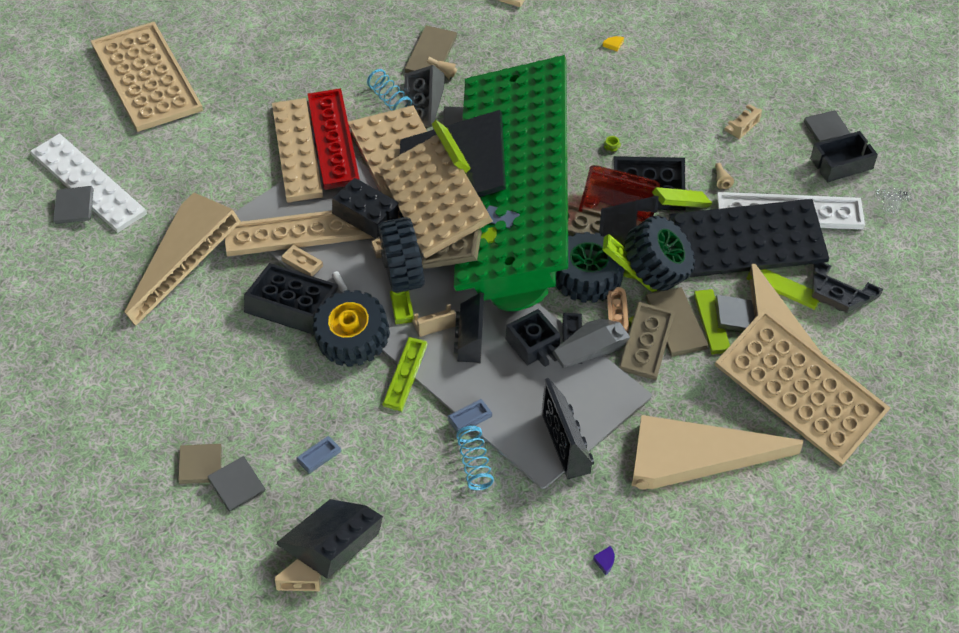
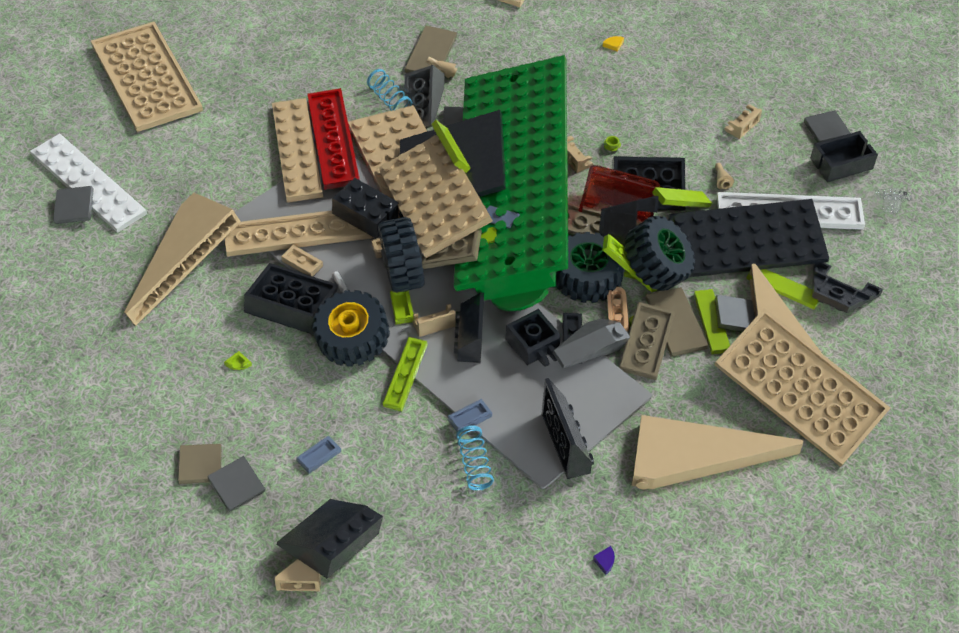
(238, 361): none -> lime tile
(576, 158): none -> tan hinge

